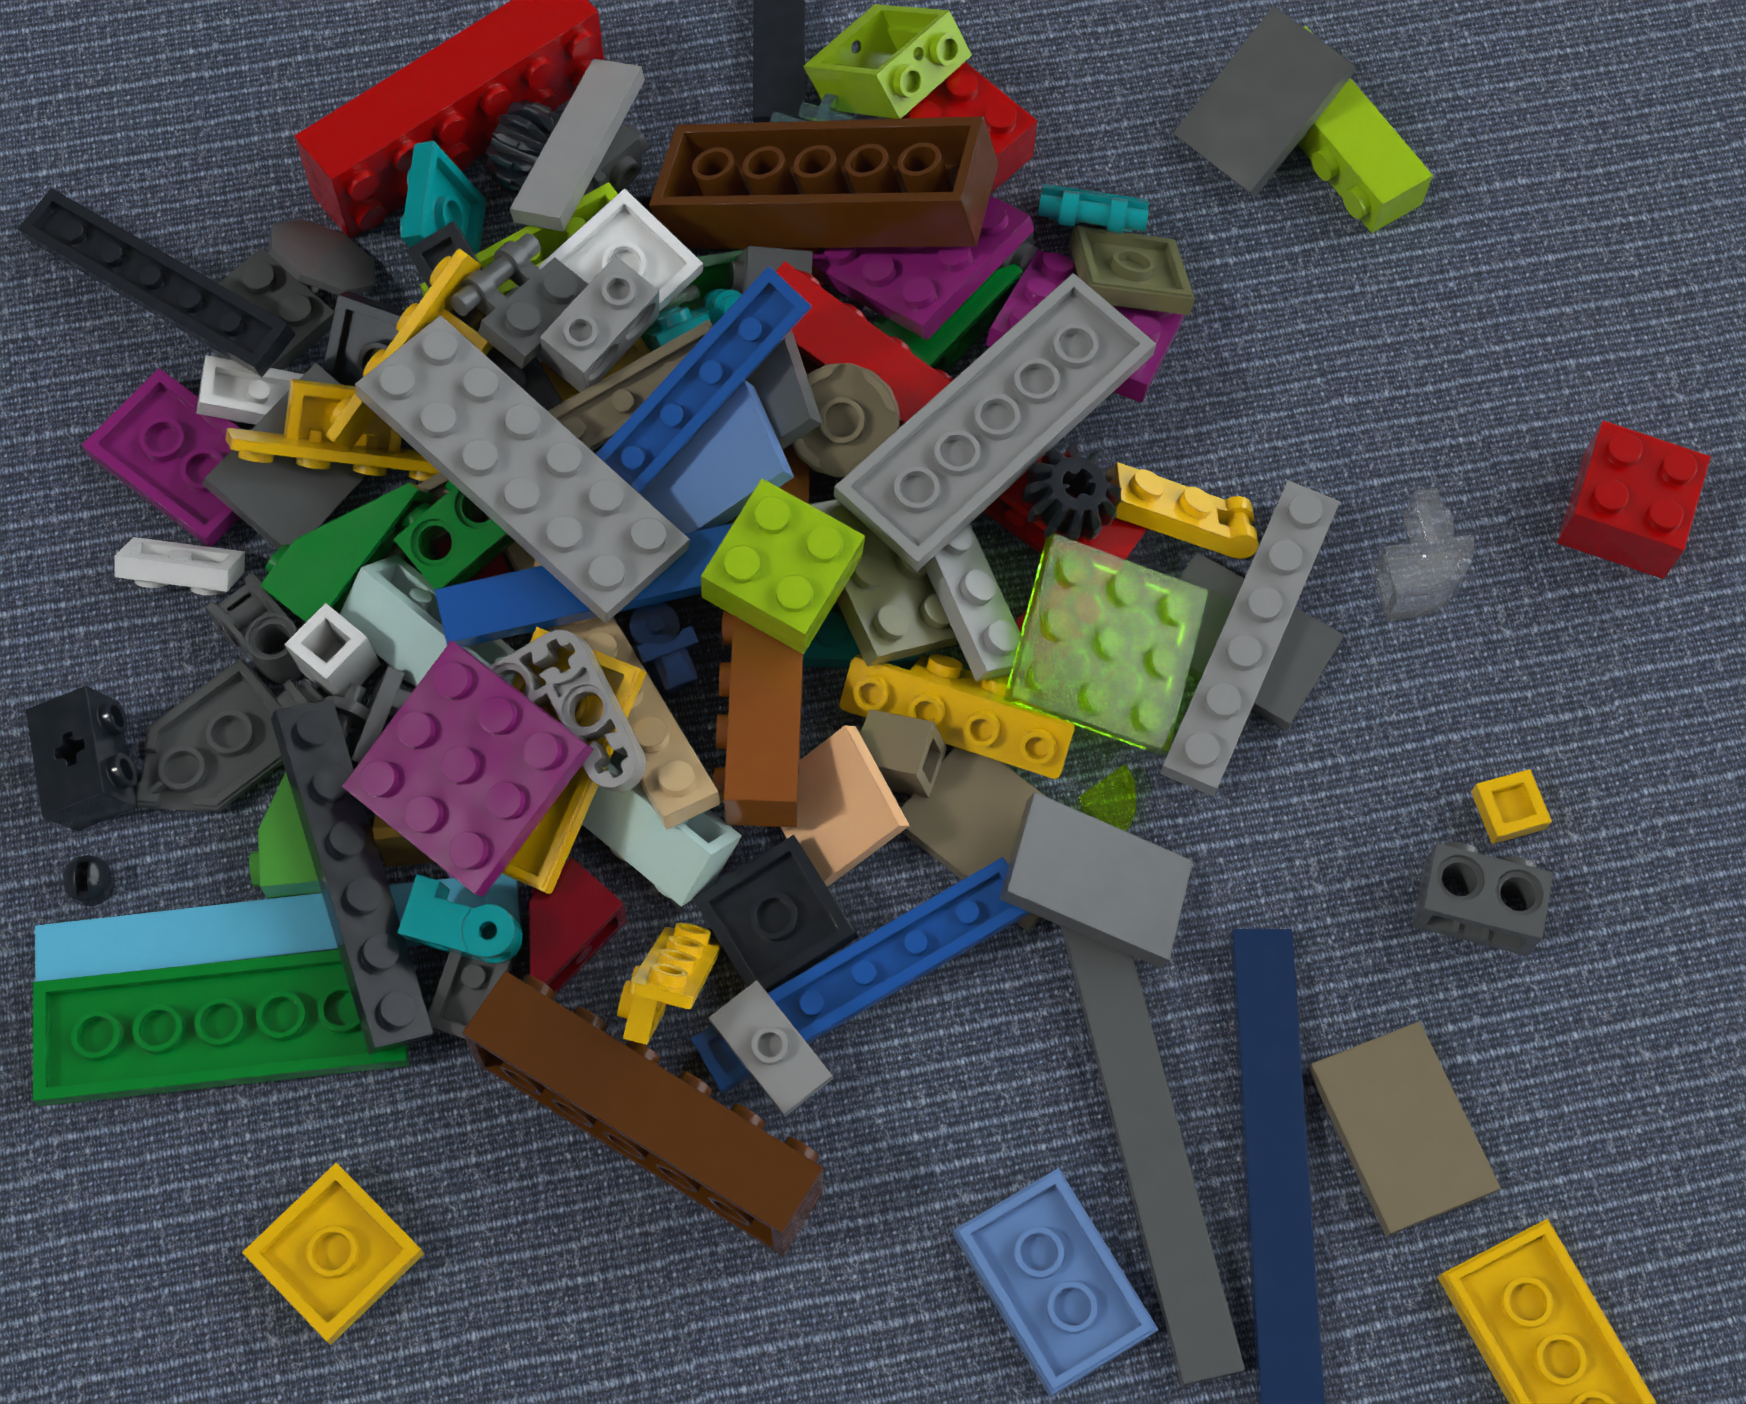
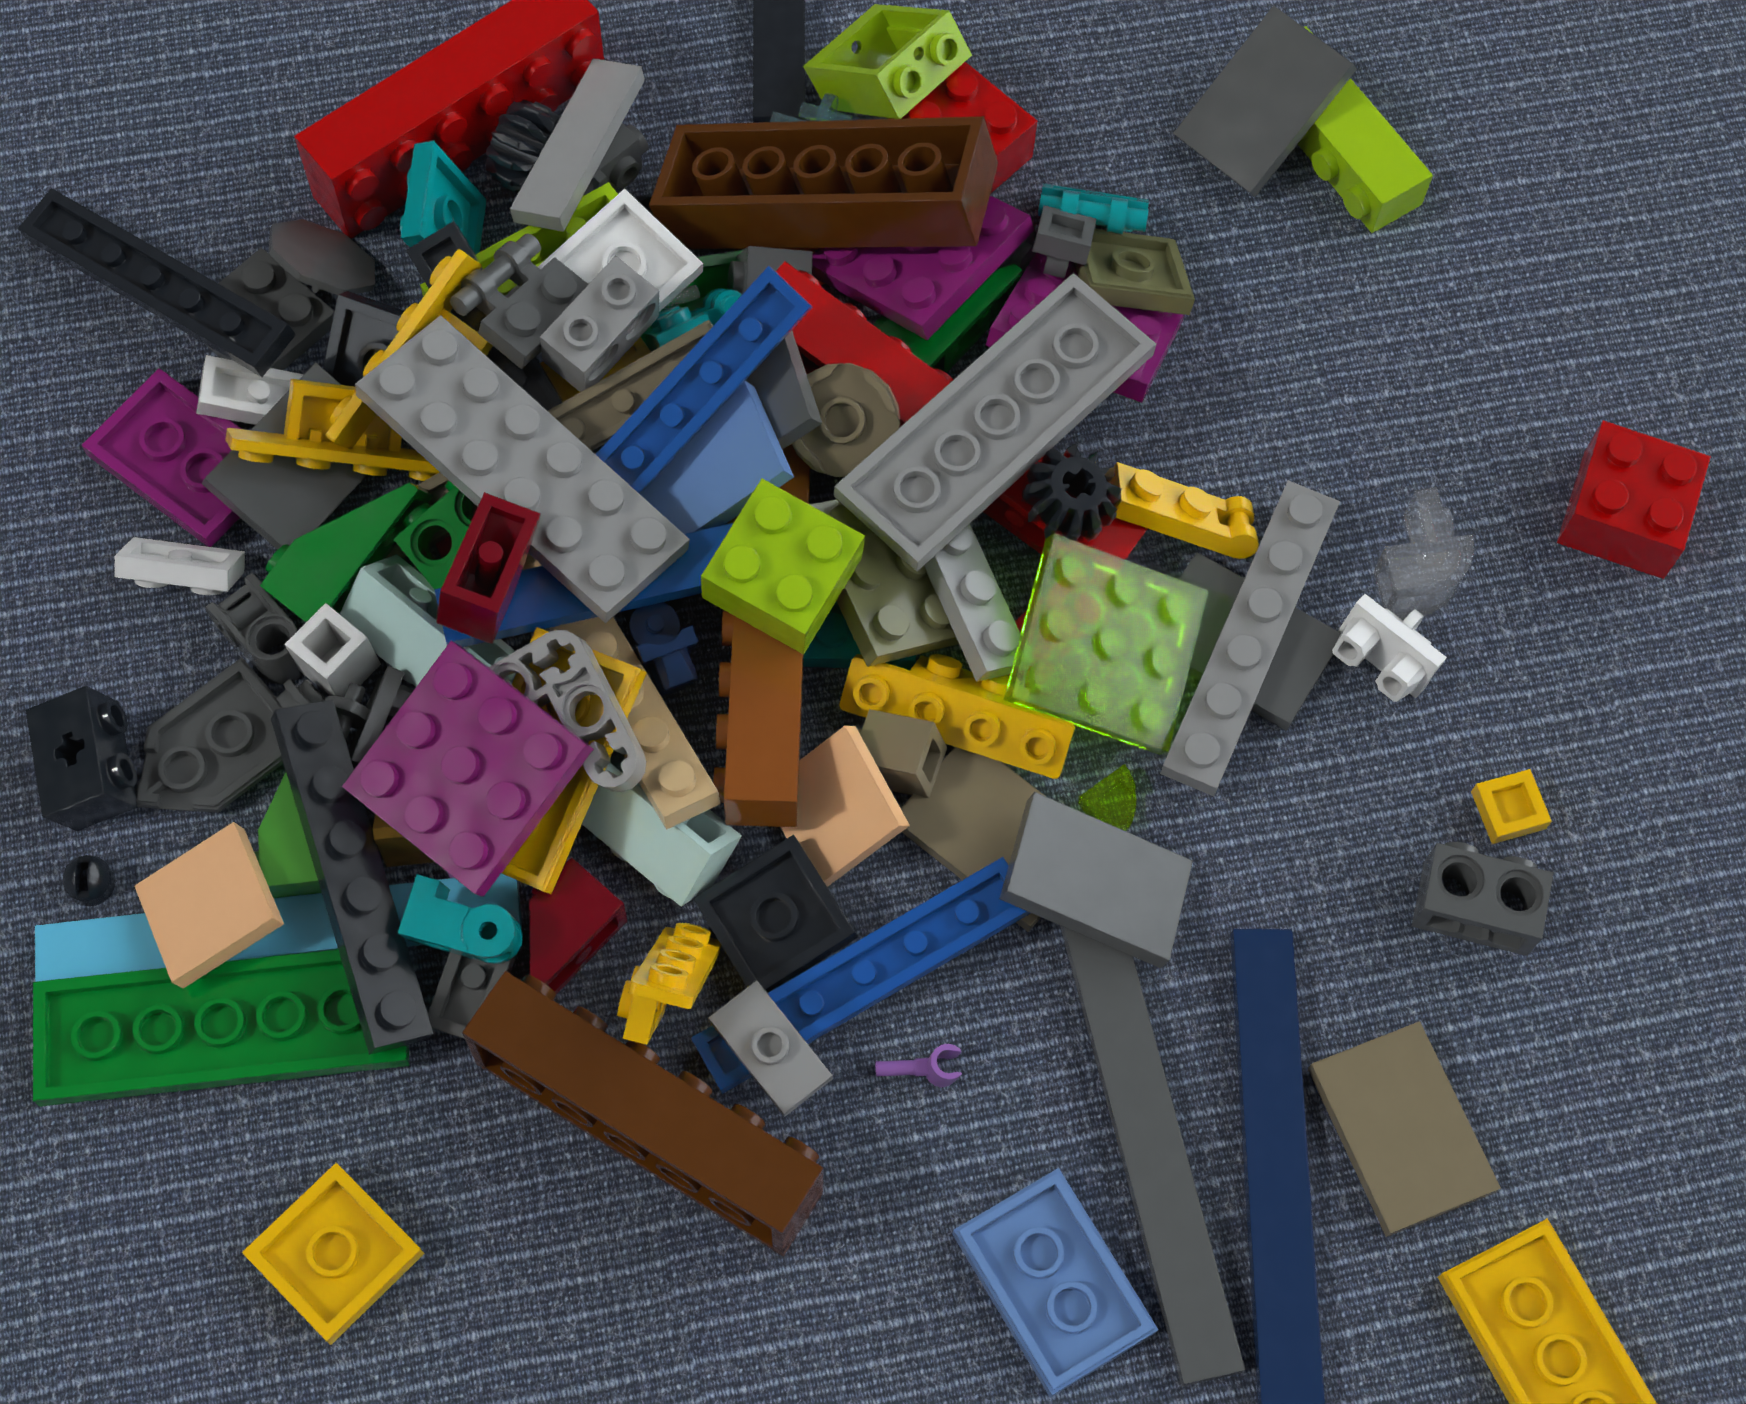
(208, 905): none -> light nougat tile
(487, 568): none -> dark red slope
(923, 1066): none -> medium lavender hand
(1063, 239): none -> dark grey tile
(1391, 646): none -> white hips

